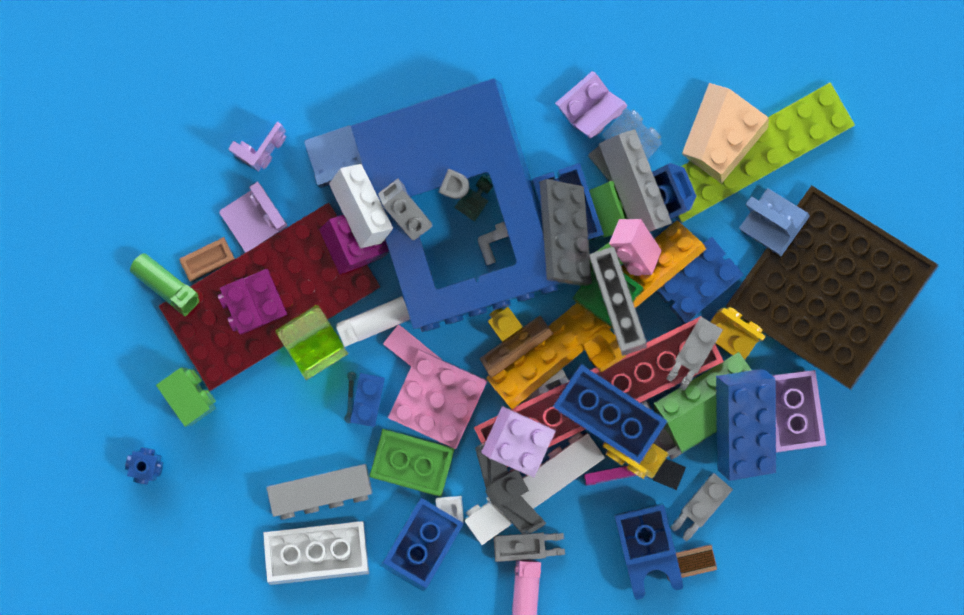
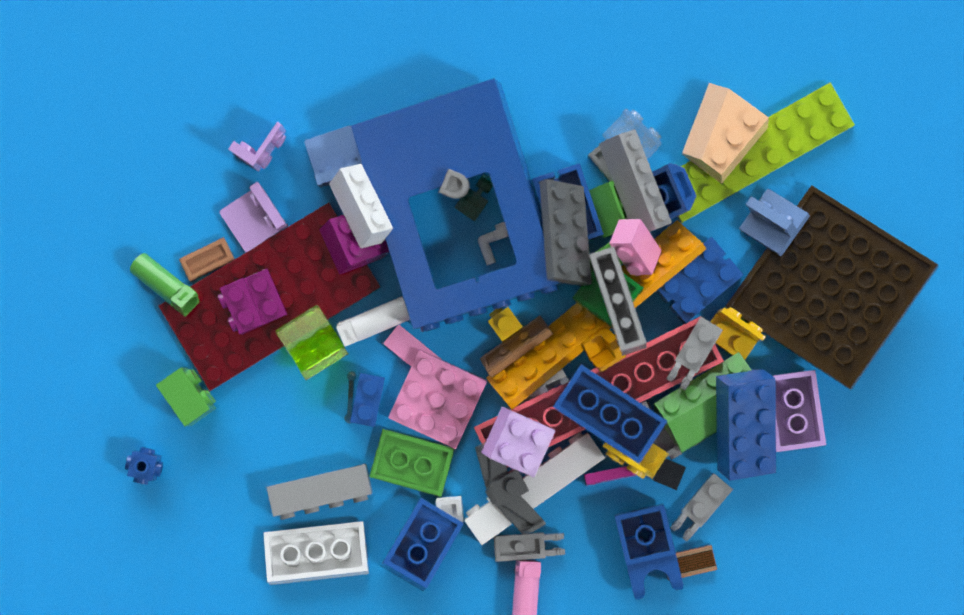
(404, 210): light grey bracket -> none
(590, 105): lavender bracket -> none

